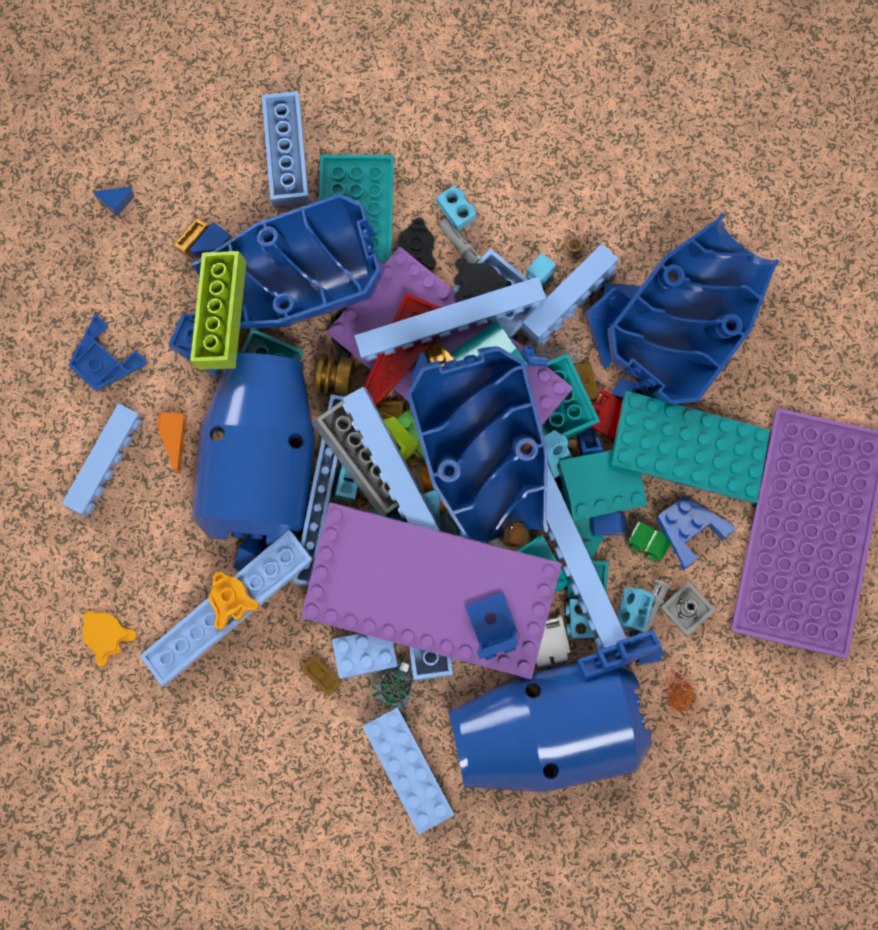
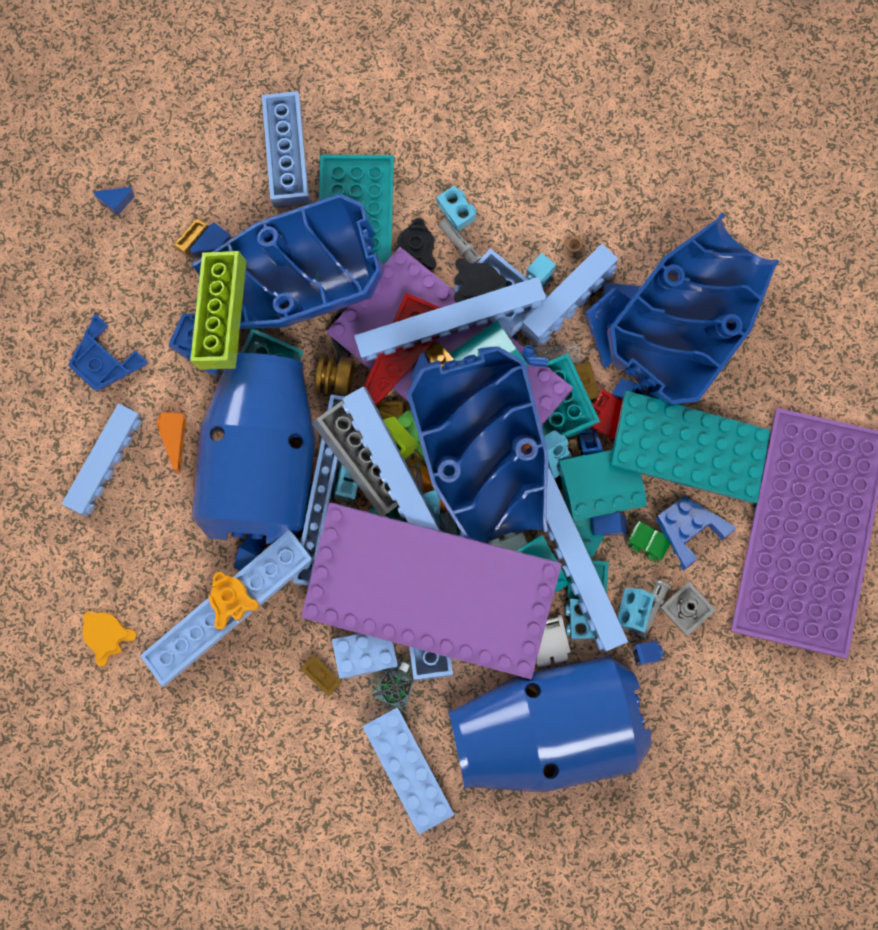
(493, 636): blue bracket -> none
(516, 536): clear orange head -> none
(619, 655): blue slope -> none
(682, 697): clear orange head -> none

